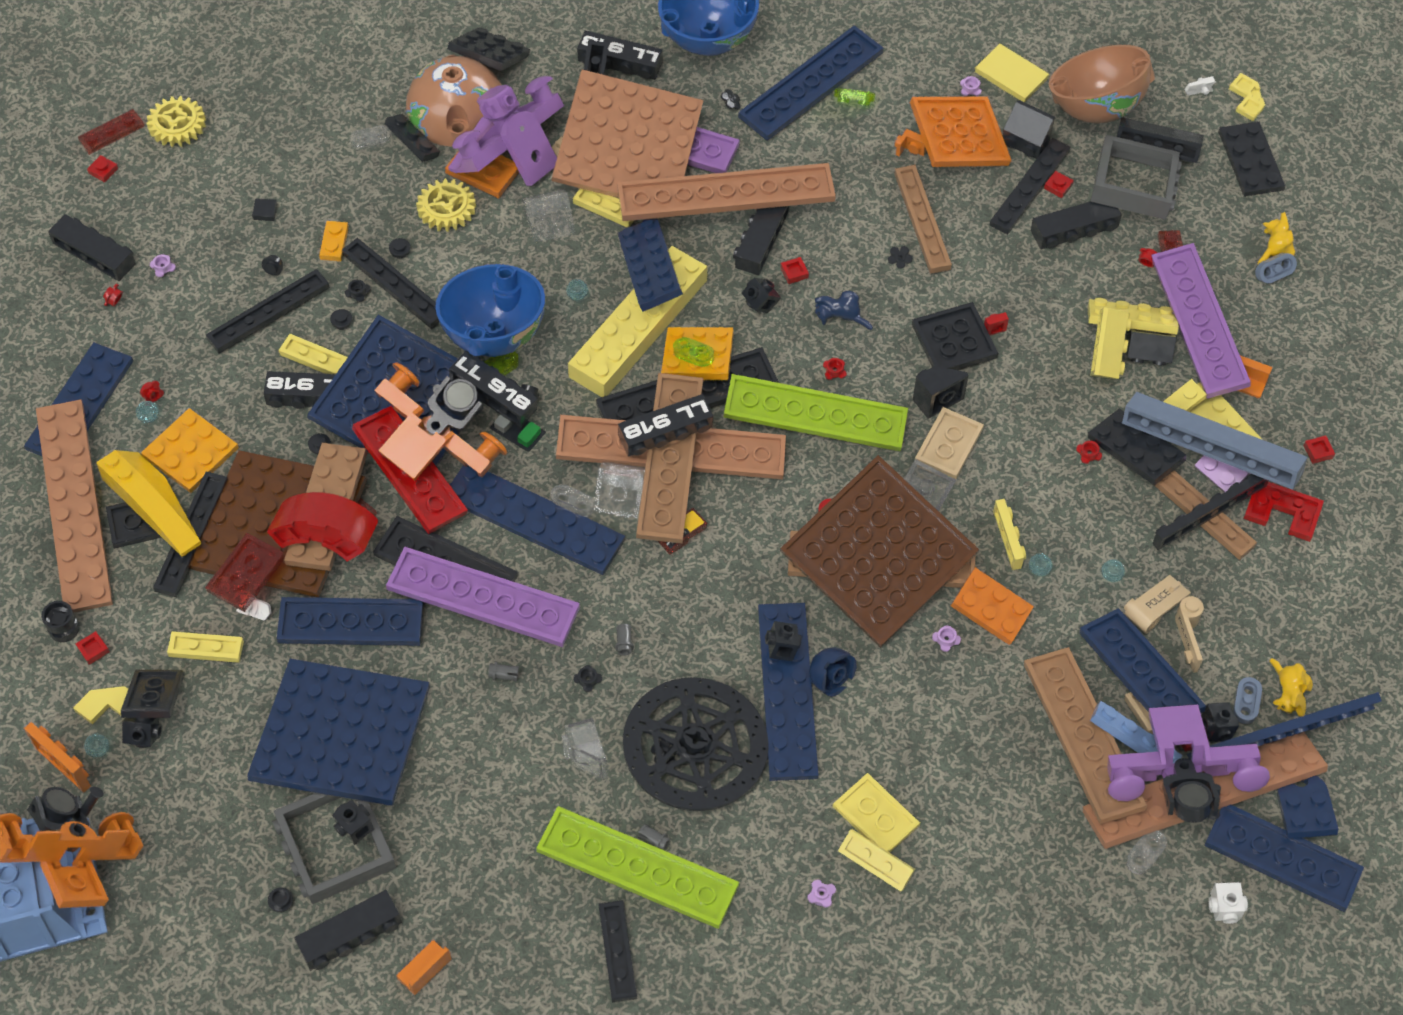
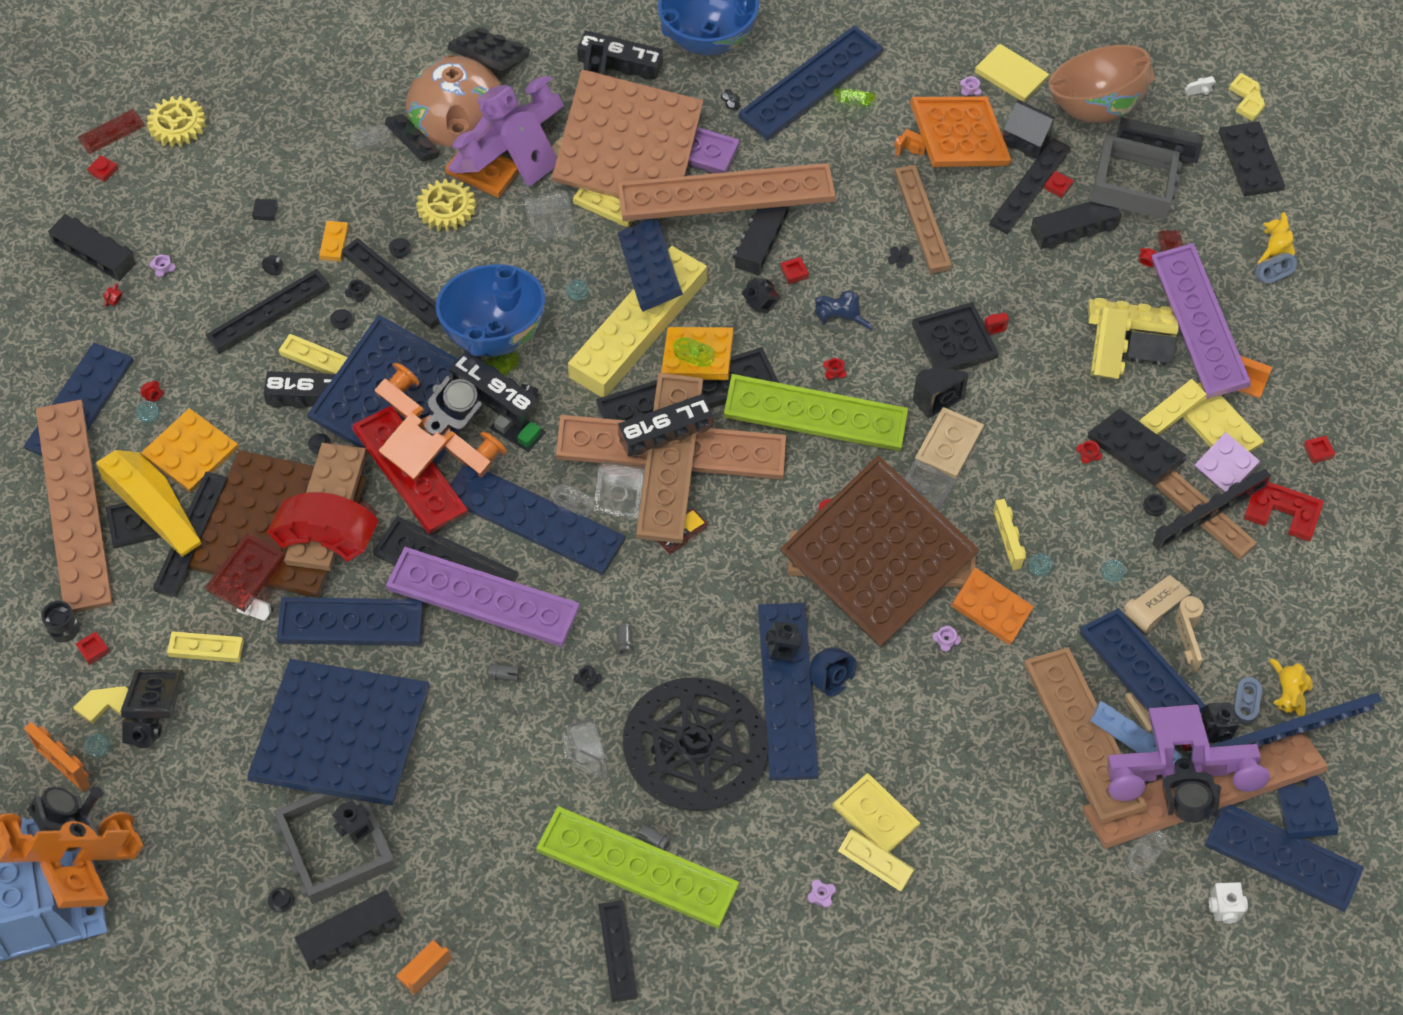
(1154, 505): none -> black plate
(1214, 440): sand blue brick -> none

